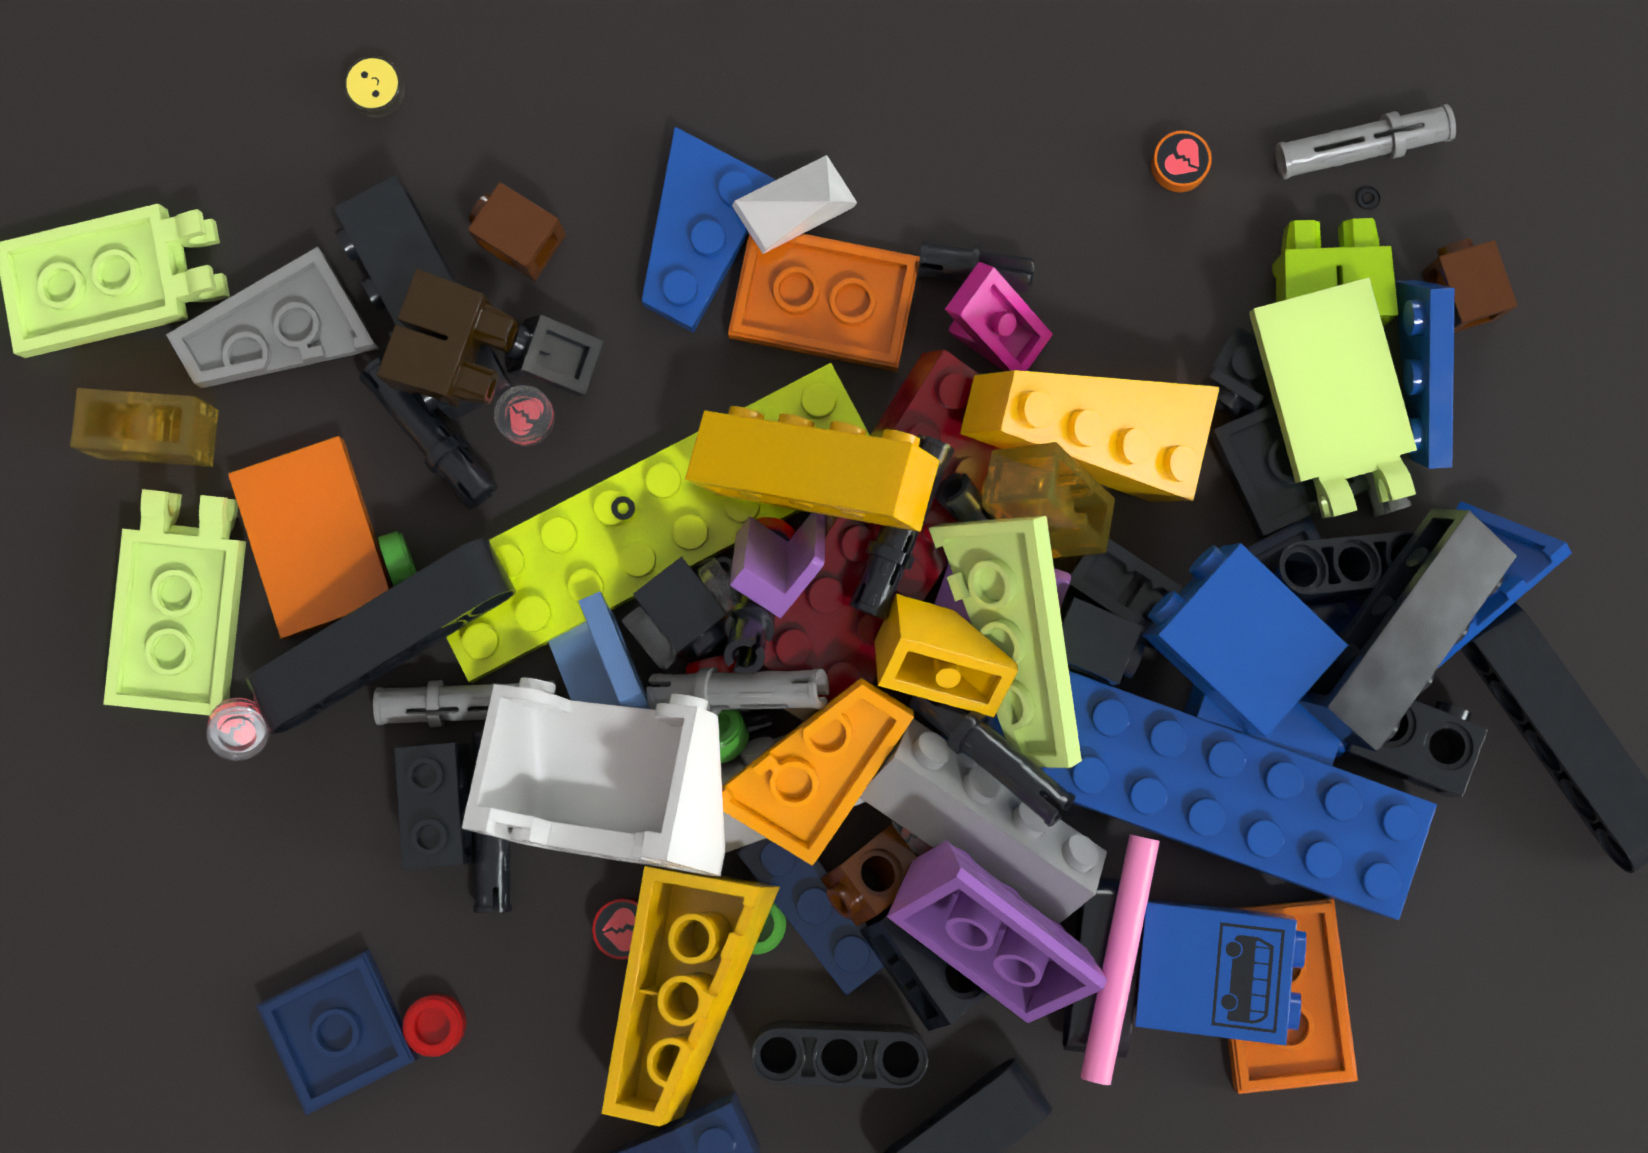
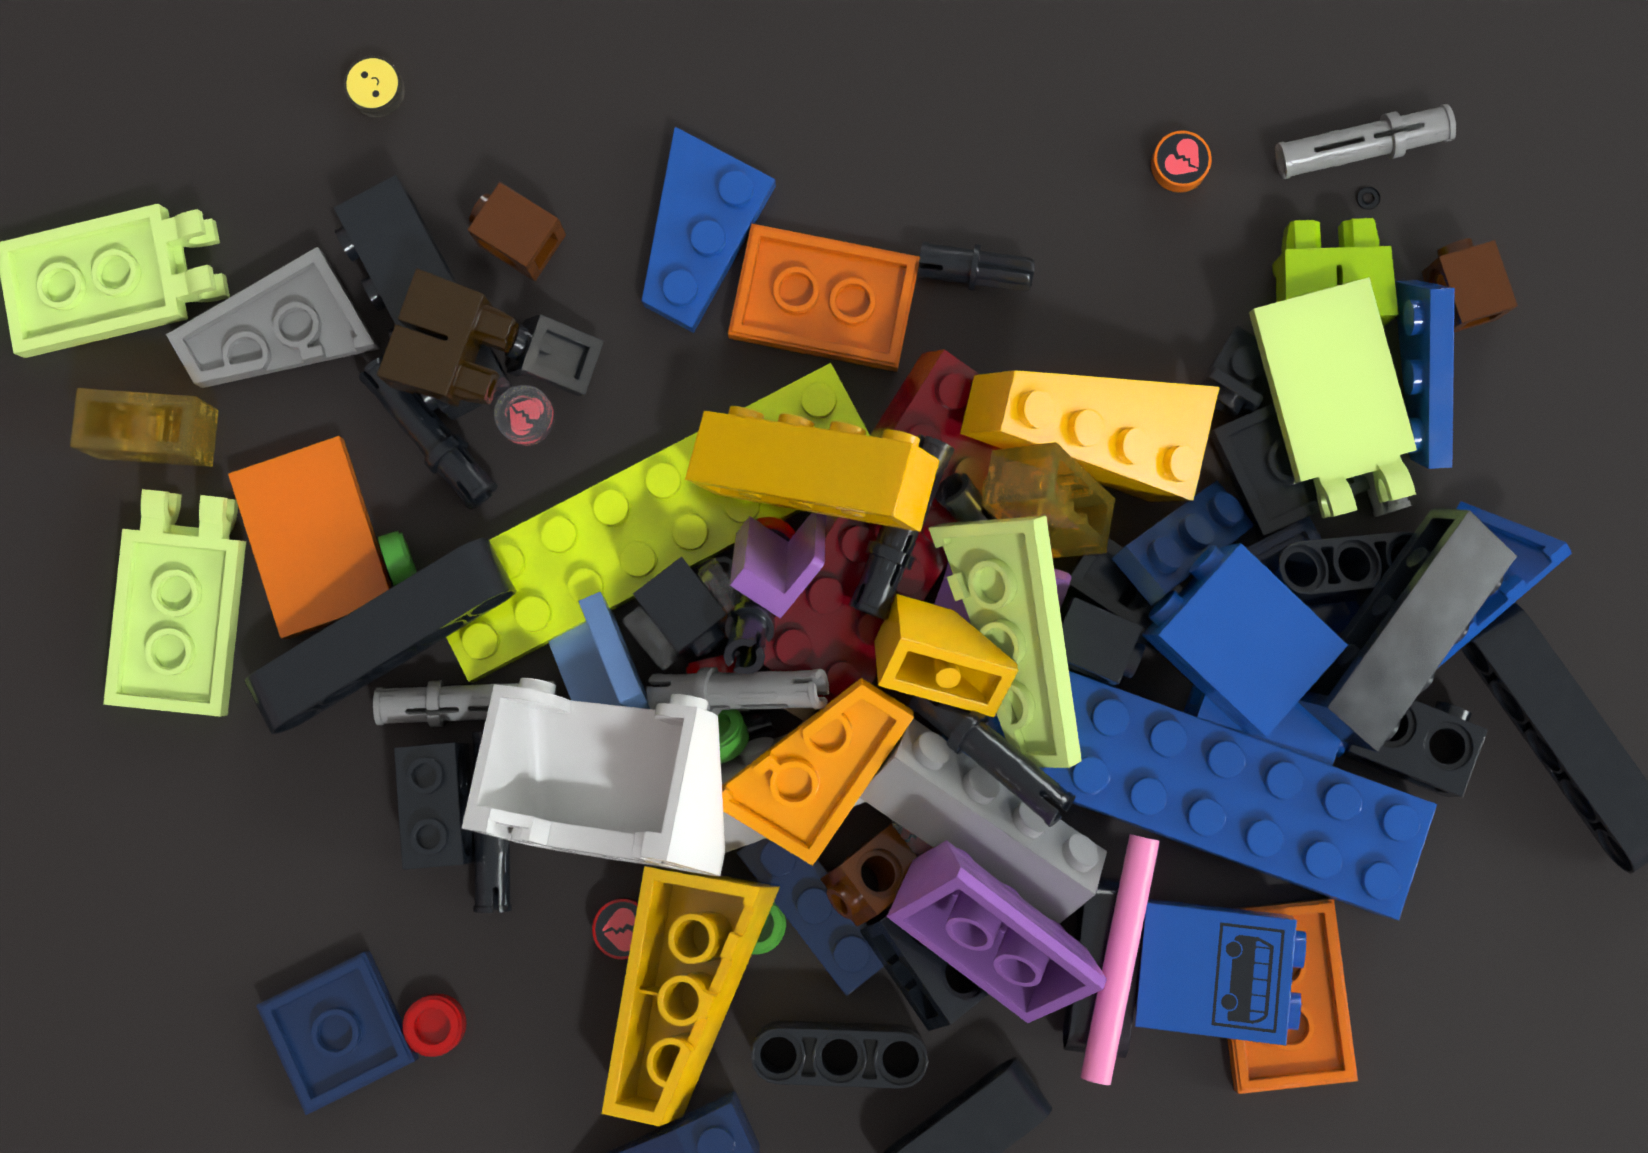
(236, 729): clear tile -> none
(623, 499): black piece -> none
(794, 204): white slope -> none
(996, 321): dark pink slope -> none
(1166, 551): none -> dark blue plate

